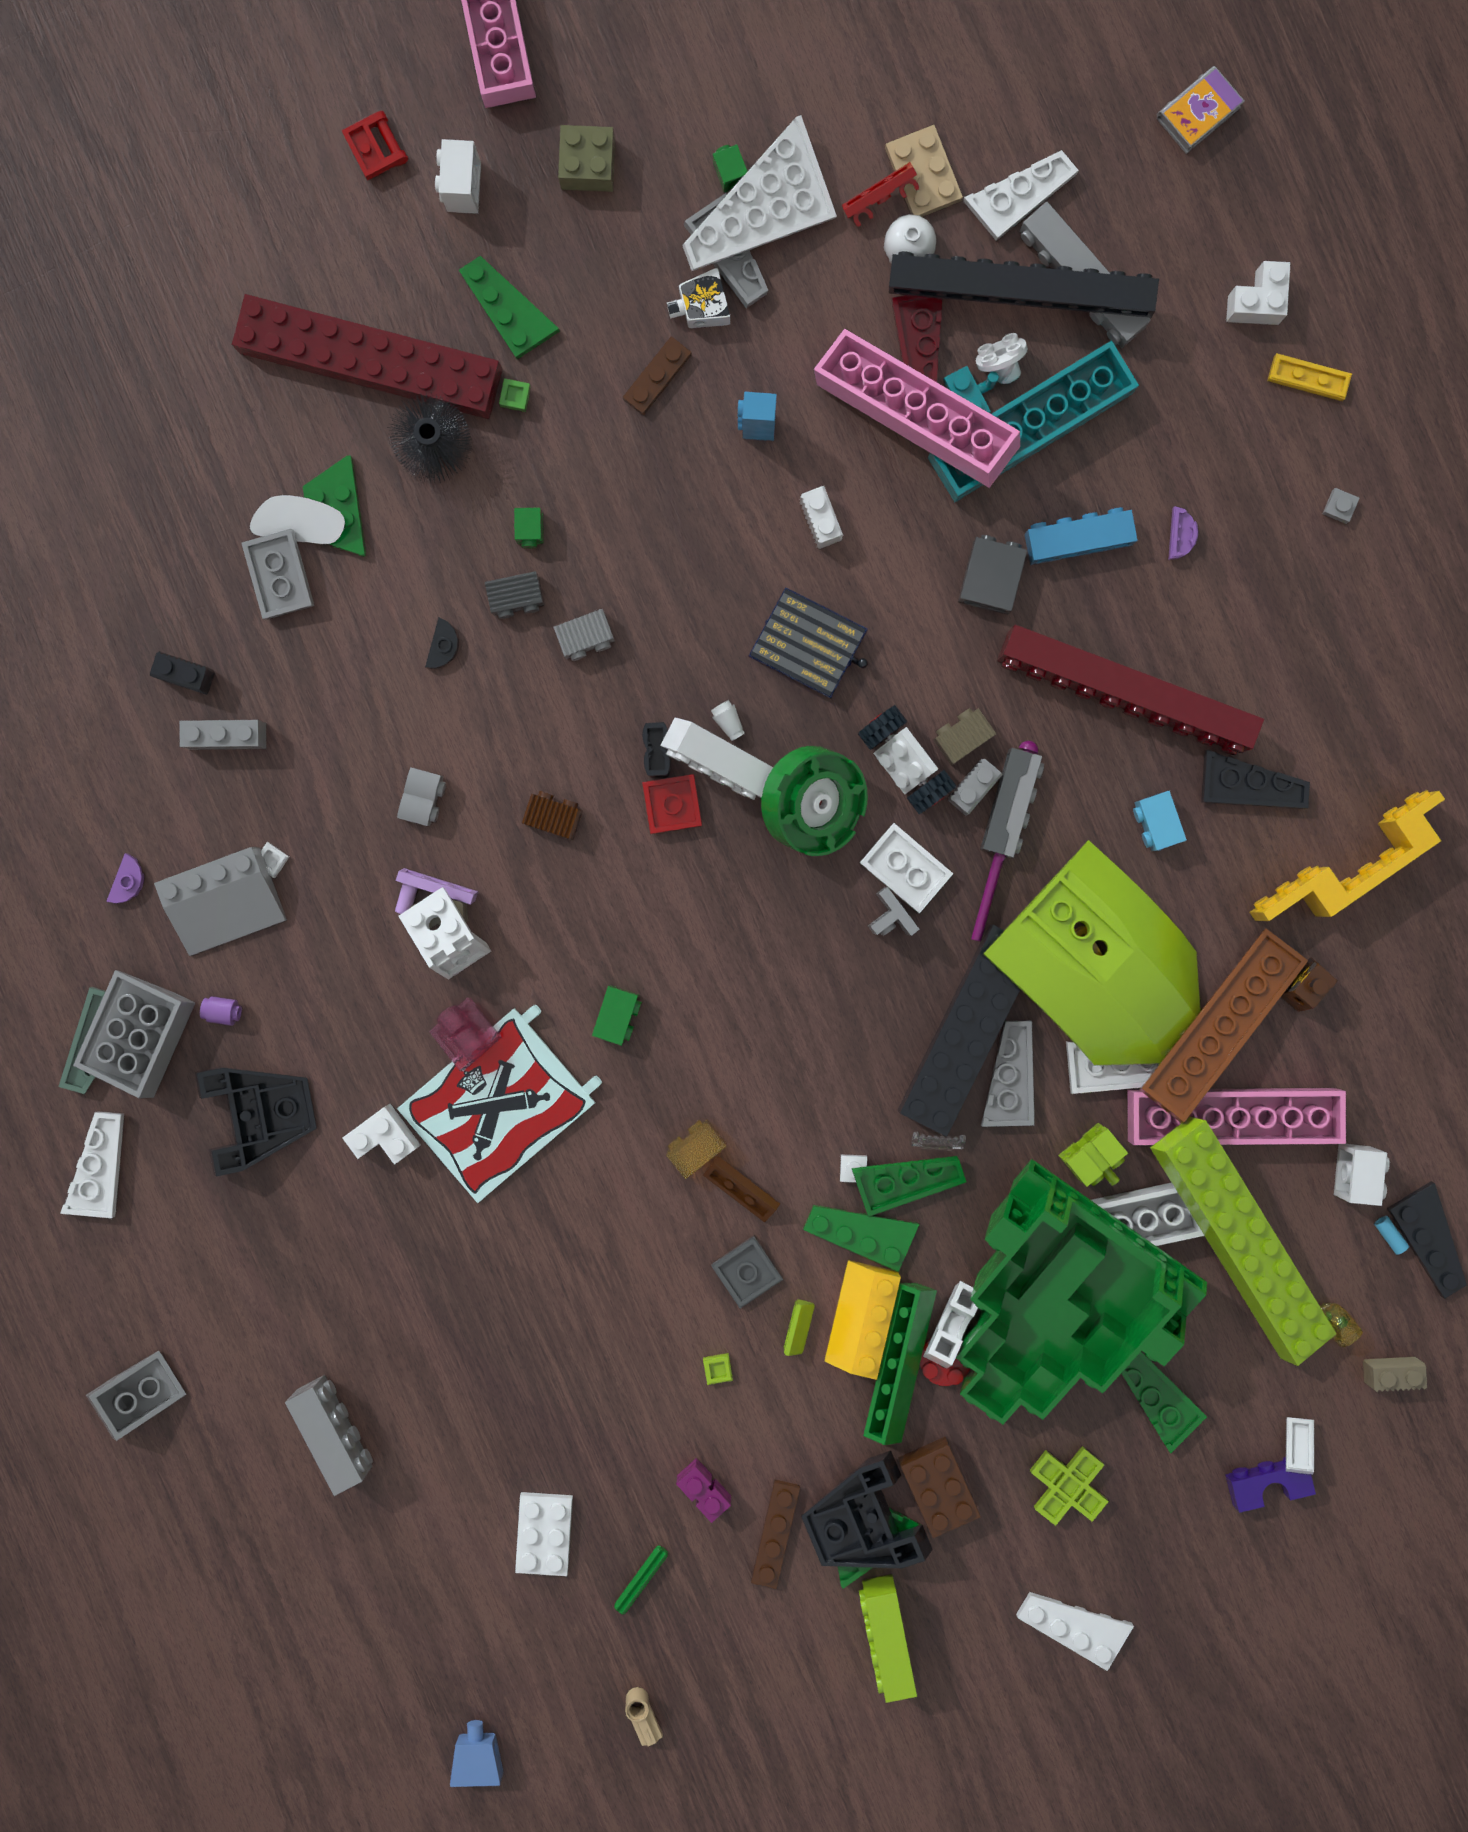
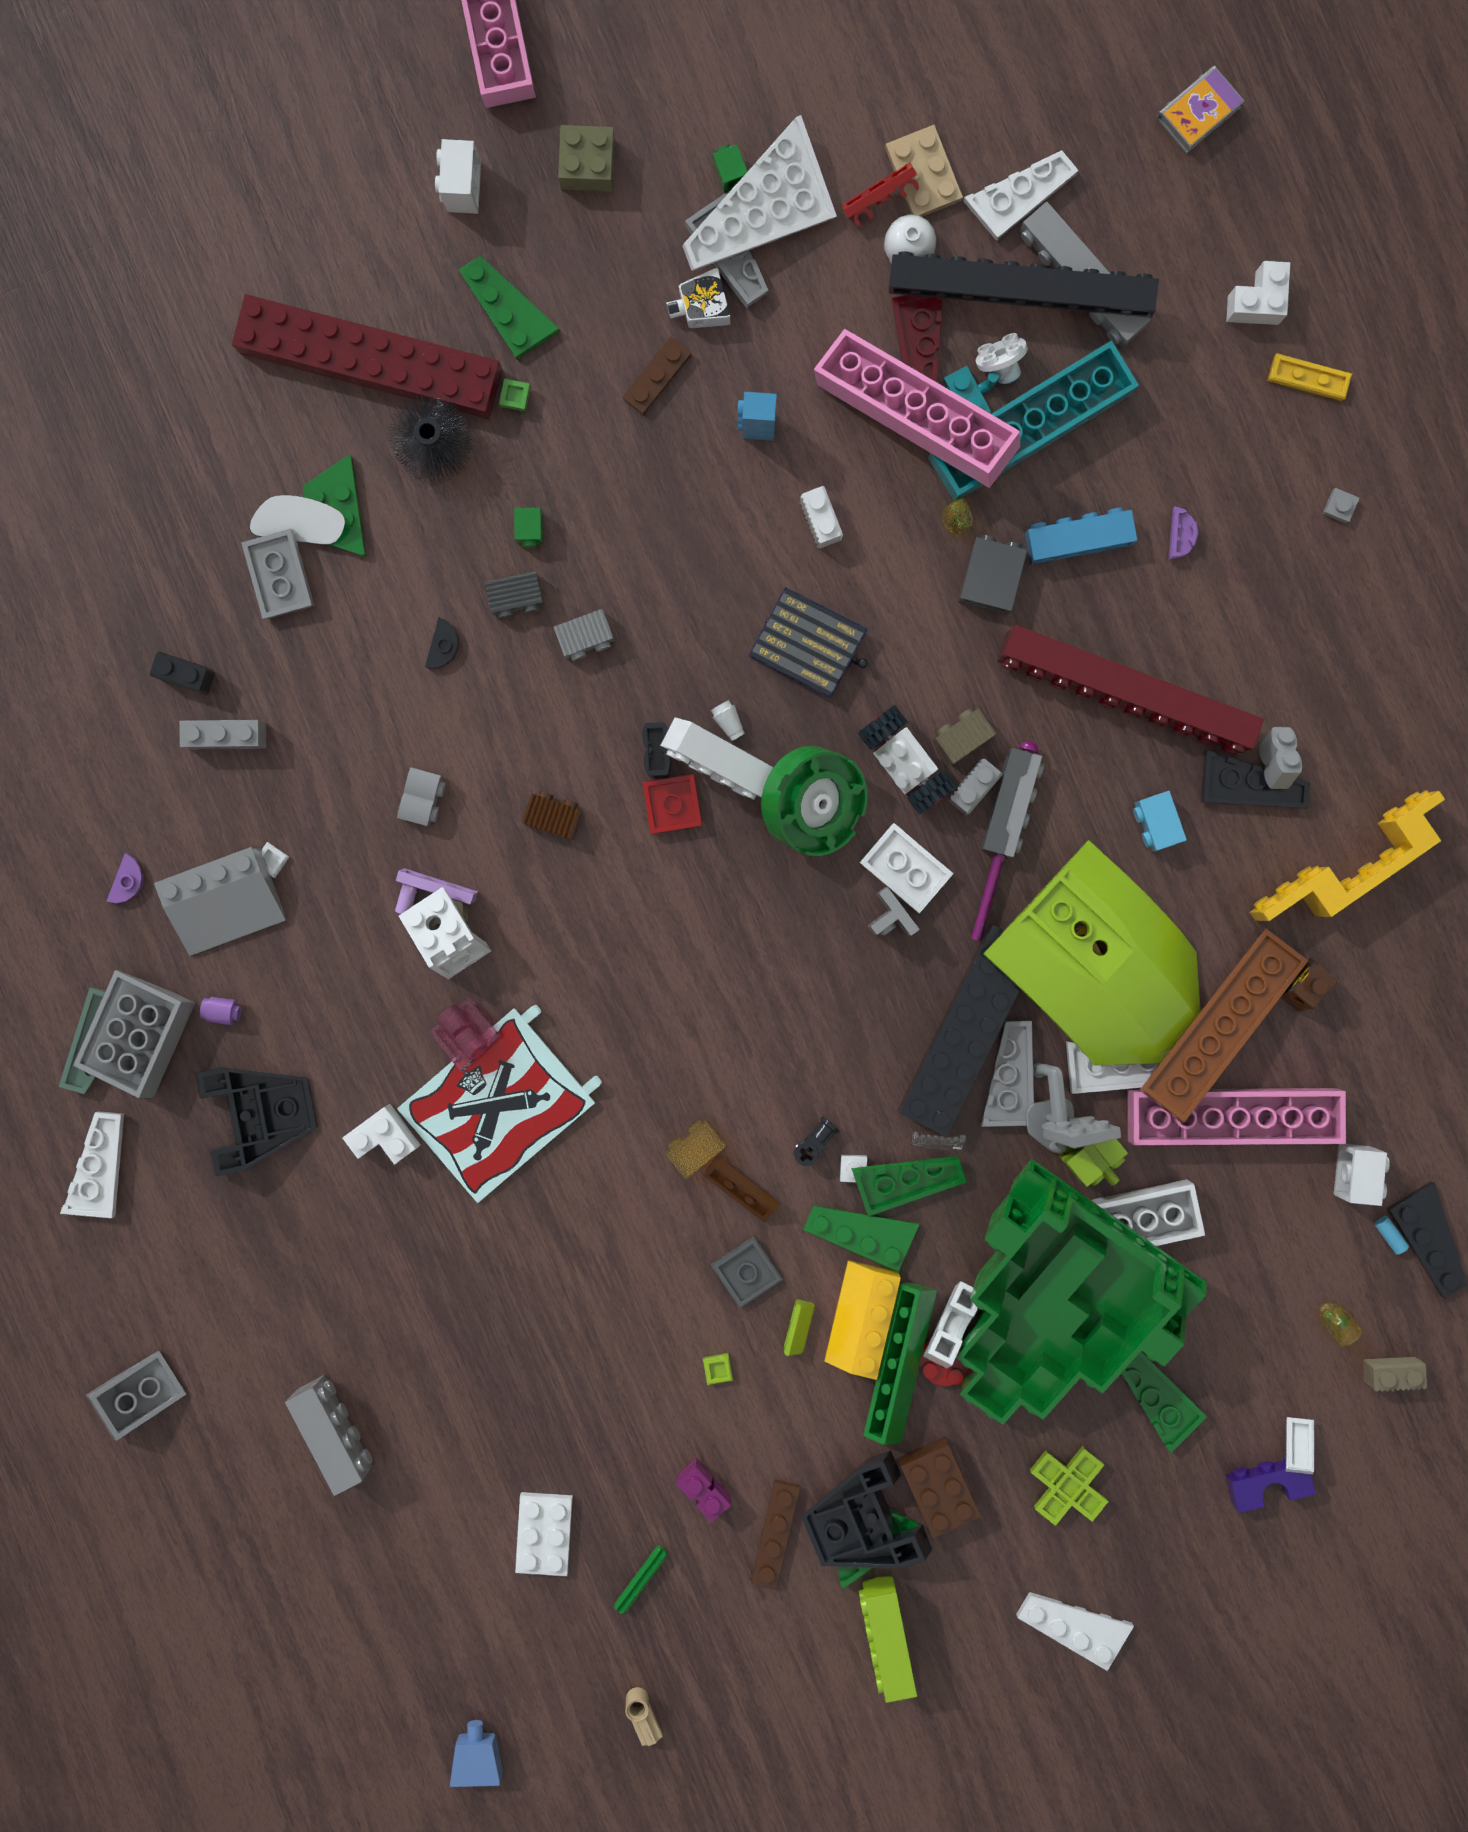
(366, 148): red plate -> none
(616, 1015): green brick -> none
(816, 1141): none -> black connector
(957, 516): none -> clear yellow rock
(1054, 1122): none -> light grey plate
(1243, 1240): lime brick -> none
(1280, 758): none -> light grey brick

